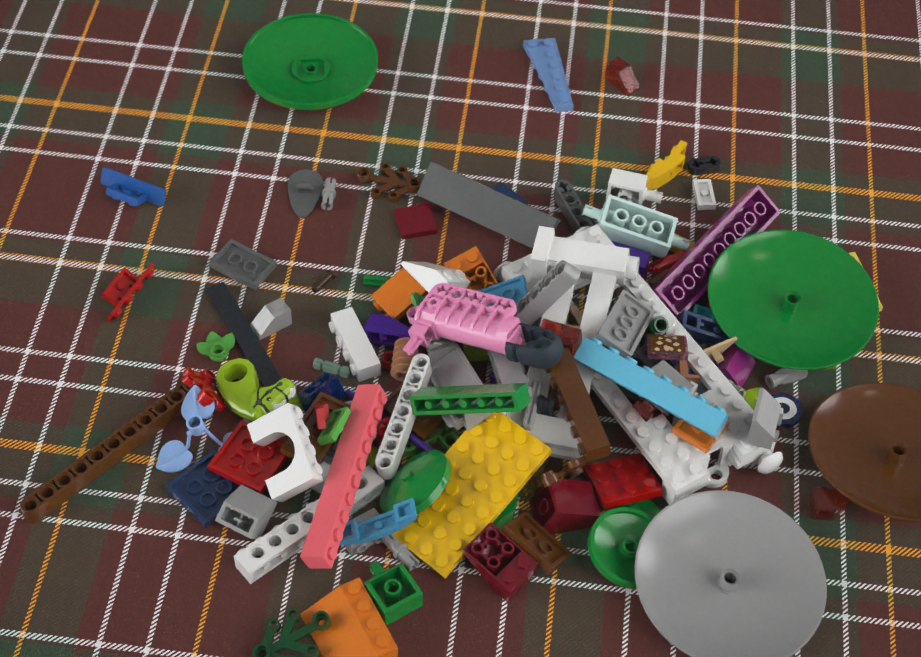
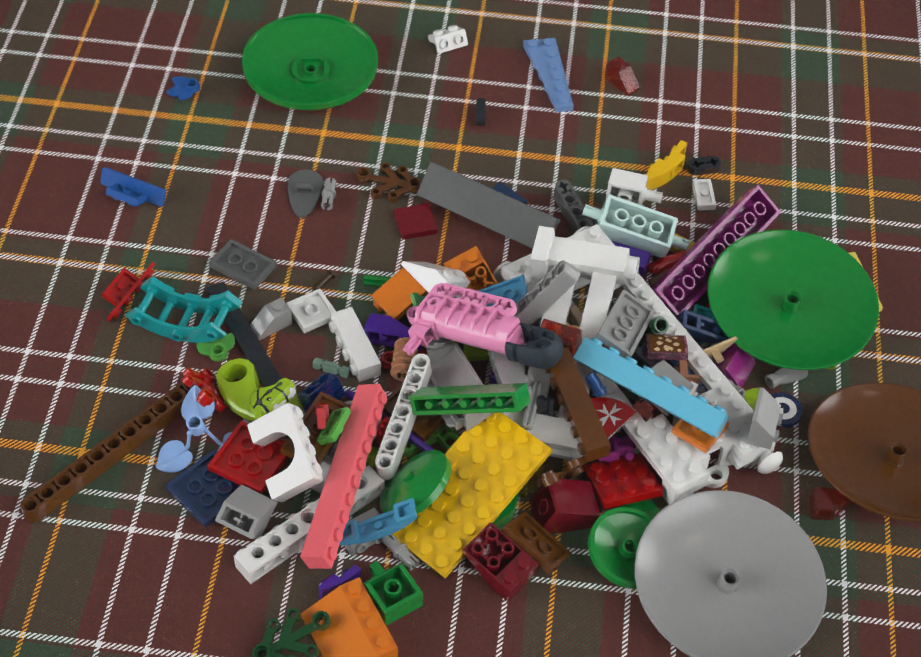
(184, 87): none -> blue plate
(192, 303): none -> teal fence
(311, 310): none -> white plate
(329, 584): none -> dark purple slope
(448, 39): none -> white bracket
(480, 112): none -> black beam
(595, 384): none -> blue pin
(612, 414): none -> red shield
(620, 447): none -> magenta plate

